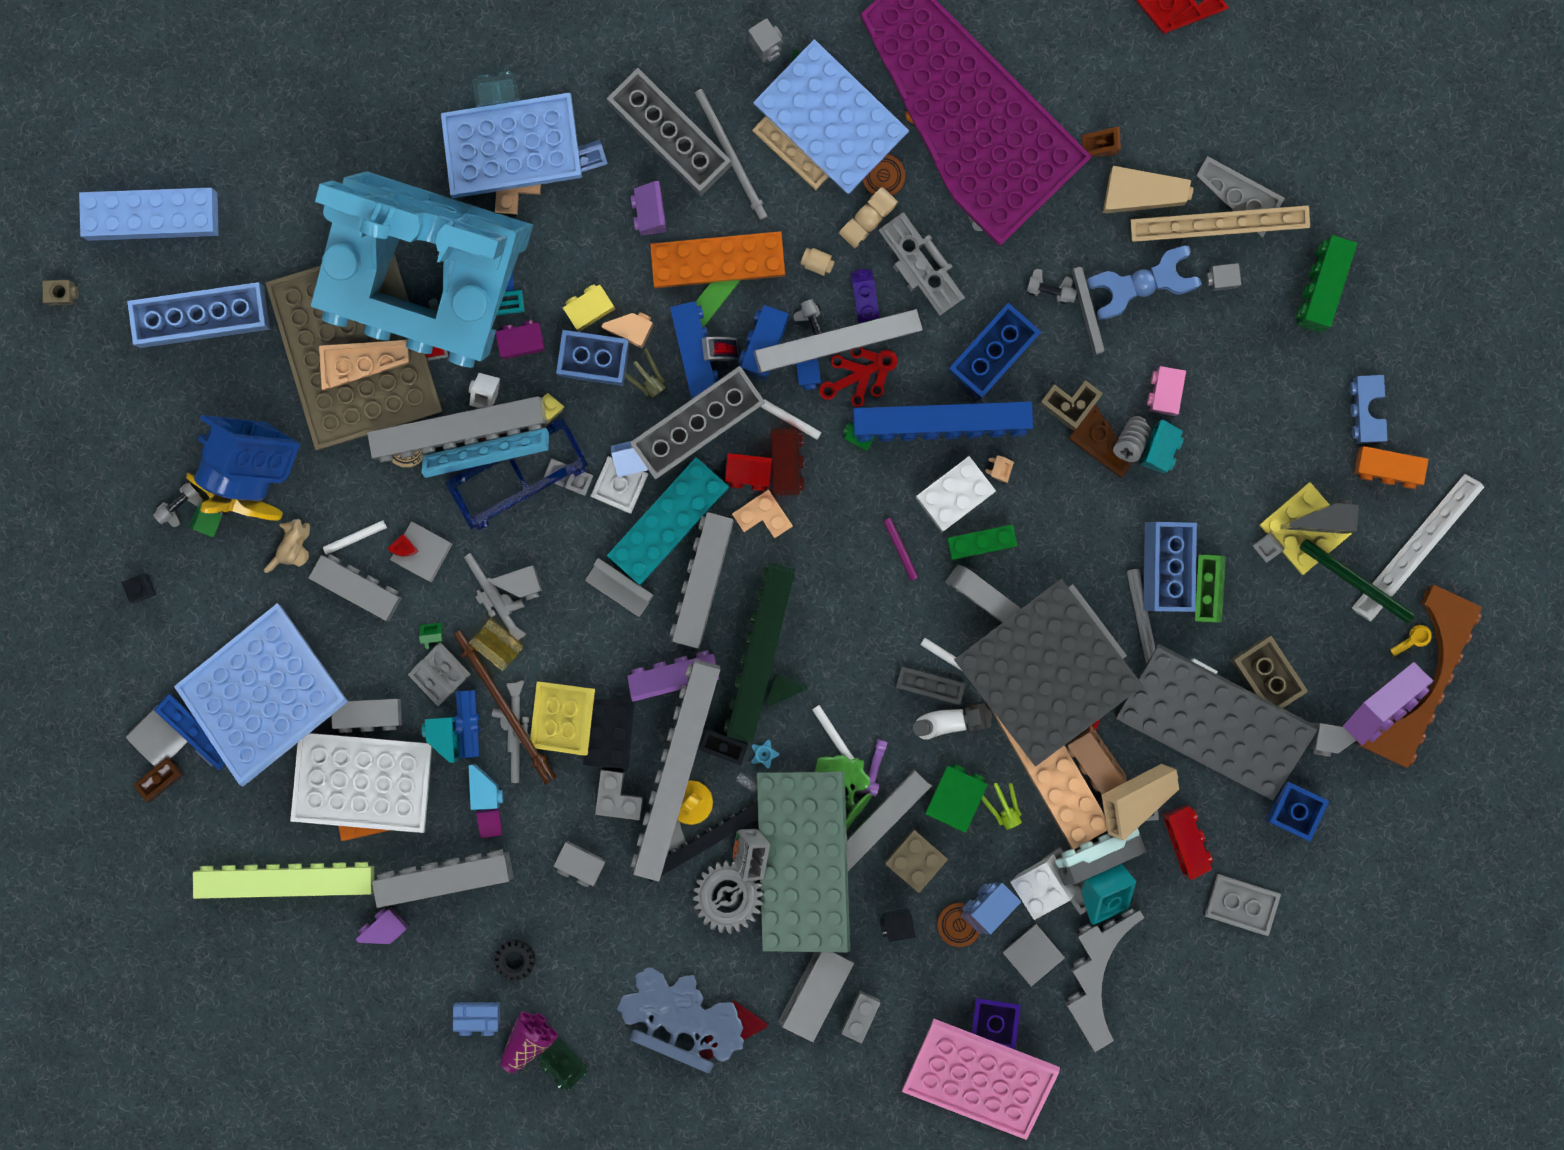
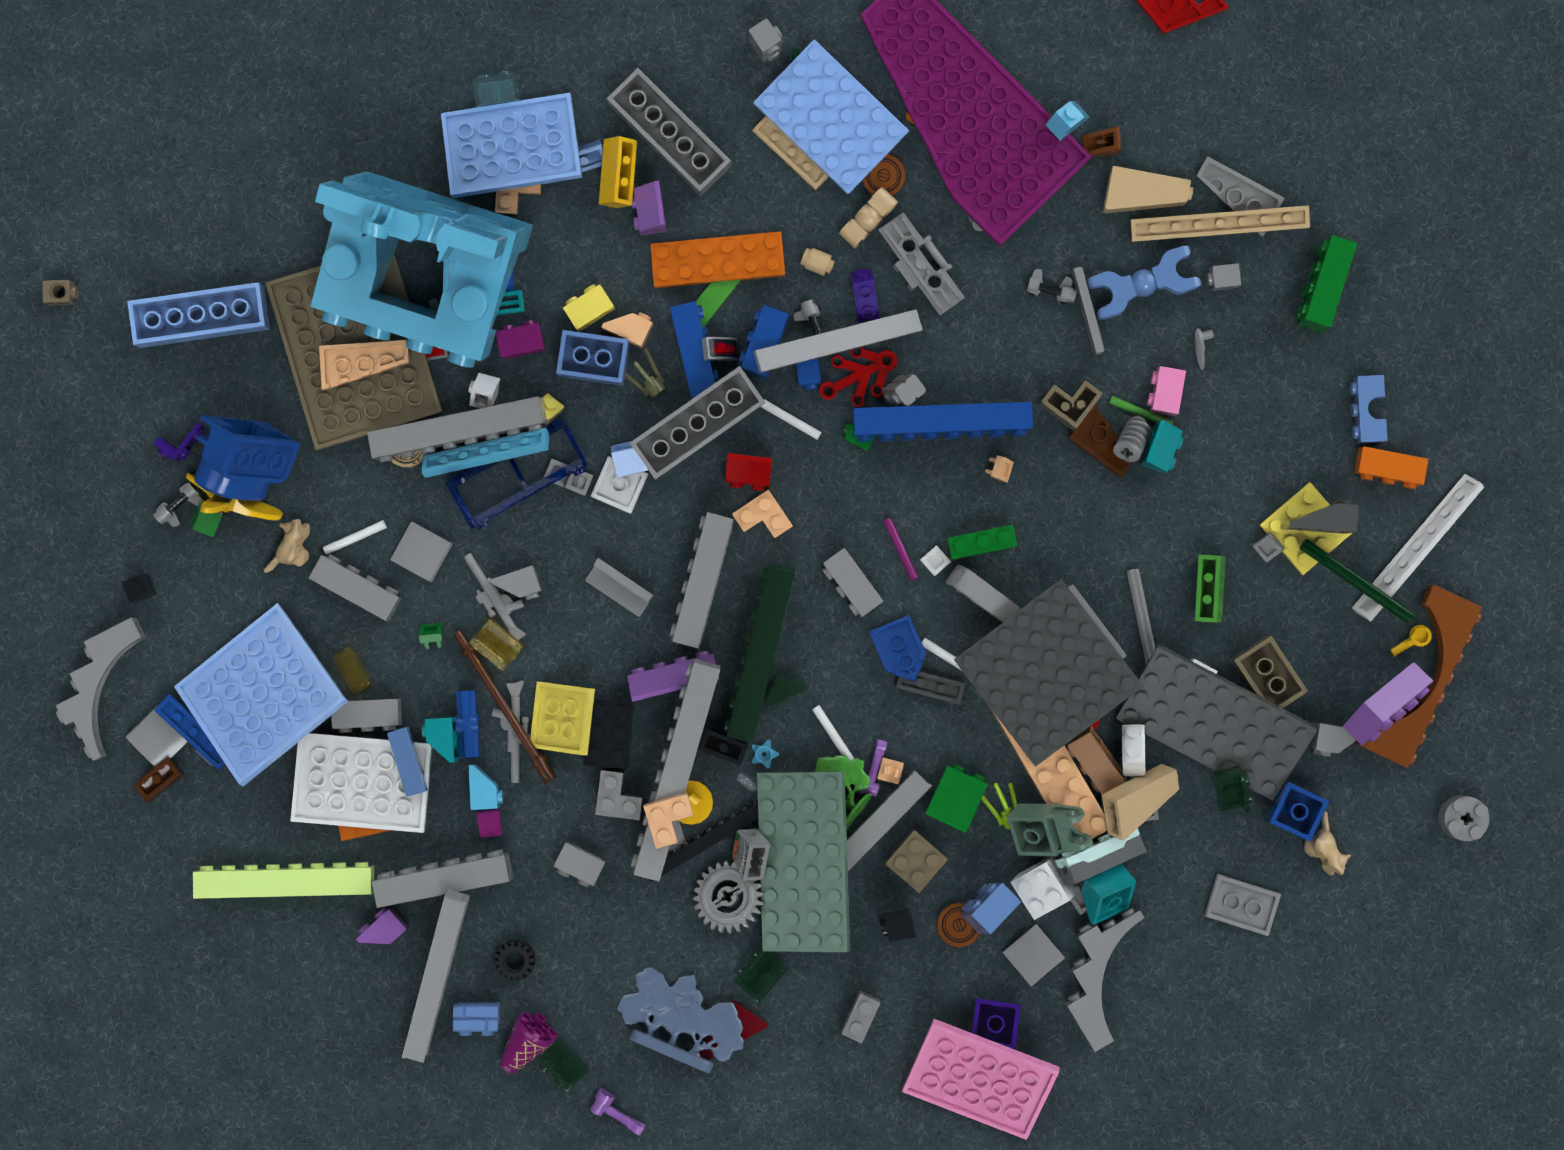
(89, 680): none -> light grey arch
(148, 214): light blue brick -> none
(183, 451): none -> dark purple bracket
(352, 670): none -> clear yellow panel
(403, 547): red tile -> none
(407, 761): none -> medium blue slope
(435, 975): none -> light grey tile
(439, 674): light grey slope -> none
(603, 1103): none -> medium lavender brick
(617, 172): none -> yellow brick
(662, 813): none -> light nougat plate
(668, 521): teal brick -> none
(756, 204): light grey bar -> none
(760, 975): none -> clear green bracket
(787, 462): clear red brick -> none
(815, 994): light grey brick -> none
(851, 583): none -> light grey brick
(890, 770): none -> light nougat tile
(899, 648): none -> blue tile
(903, 390): none -> light grey brick
(935, 560): none -> white tile
(949, 721): piece -> none
(955, 494): white brick -> none
(994, 351): blue brick -> none
(1047, 829): none -> sand green brick
(1067, 120): none -> medium azure slope
(1133, 750): none -> white brick
(1137, 410): none -> bright green bar
(1170, 566): medium blue brick -> none
(1188, 841): red slope -> none
(1200, 346): none -> light grey bar
(1232, 789): none -> clear green bracket
(1324, 846): none -> tan animal
(1473, 809): none -> light grey brick

